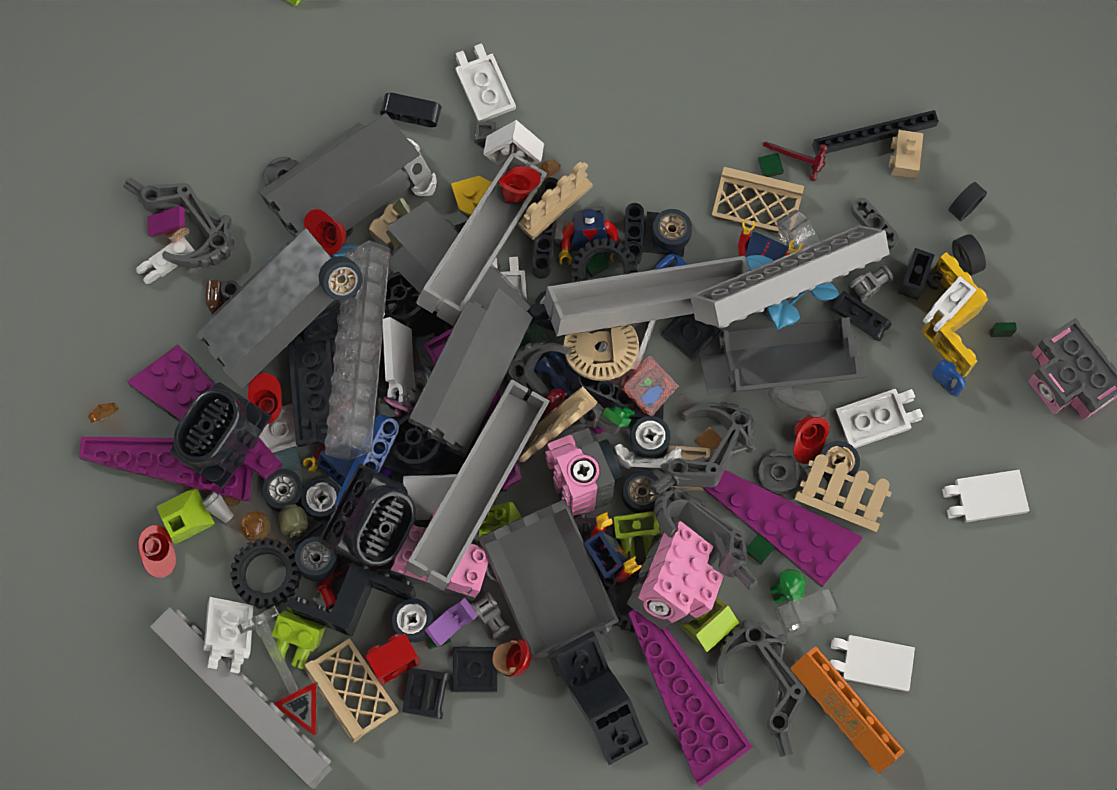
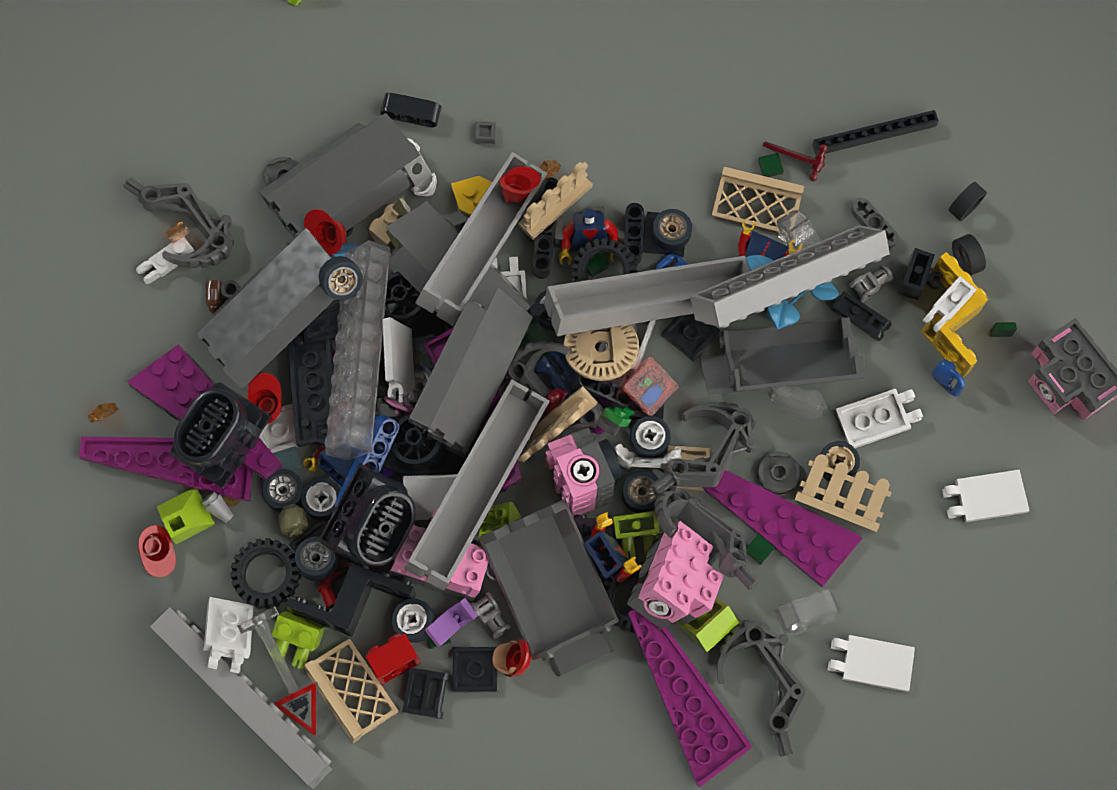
(166, 221): magenta tile -> none
(255, 526): clear orange piece -> none
(484, 85): white tile -> none
(513, 139): white brick -> none
(600, 697): black bracket -> none
(708, 439): clear orange tile -> none
(791, 586): green piece -> none
(810, 438): red piece -> none
(847, 710): orange brick -> none
(906, 154): tan brick -> none

